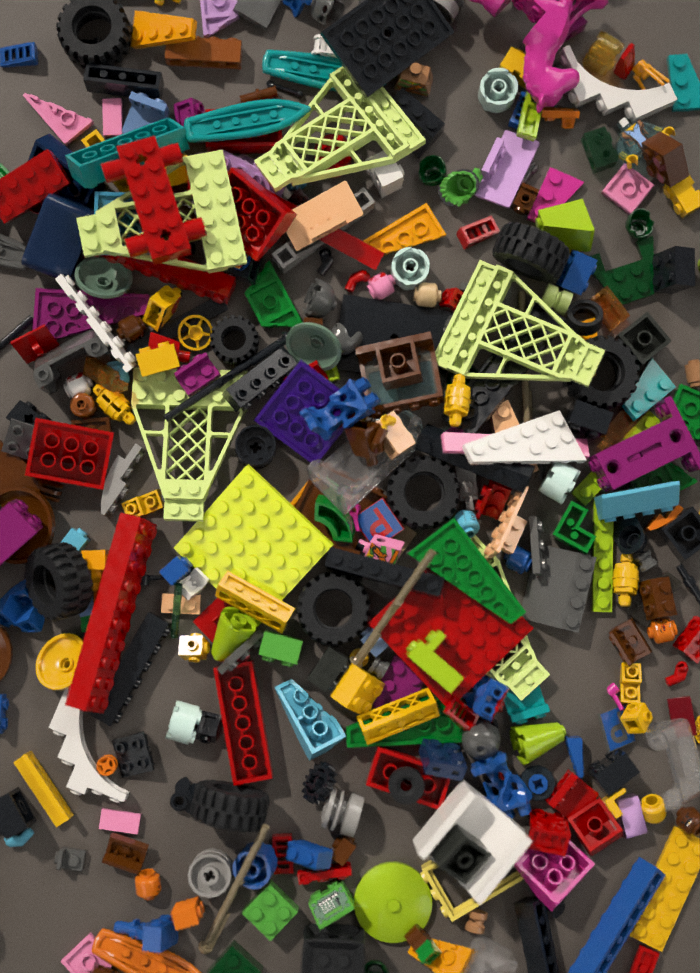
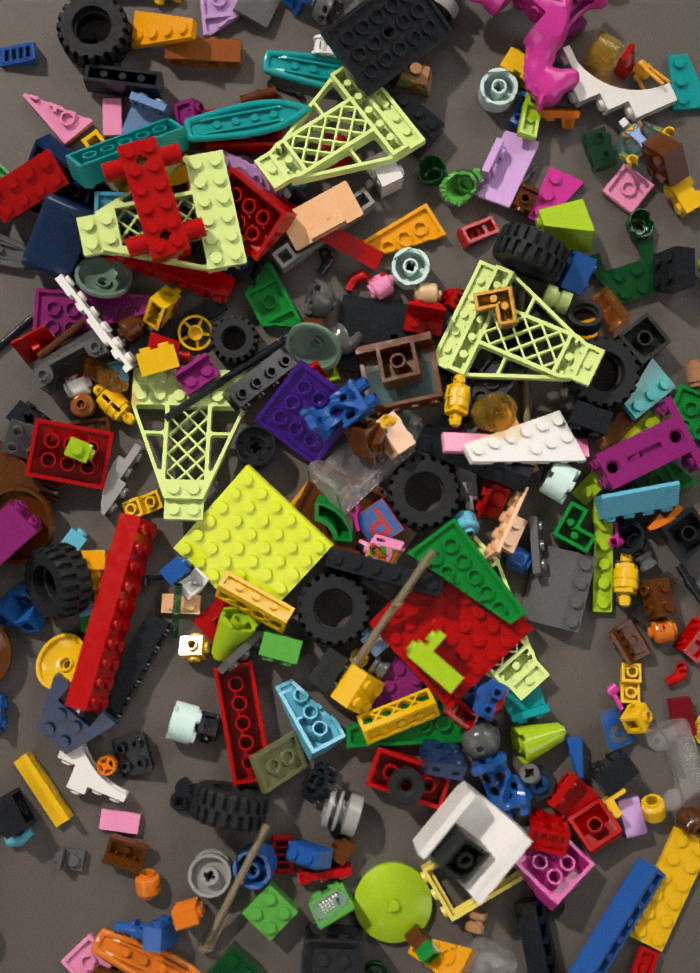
(60, 339): none -> reddish brown bar
(63, 724): none -> dark blue wing
(79, 450): none -> lime bracket
(278, 762): none -> olive tile
(424, 317): none -> red bracket
(501, 301): none -> pearl gold brick
(504, 416): none -> clear yellow brick
(528, 776): none -> dark grey wheel
(615, 537): none -> dark pink hand

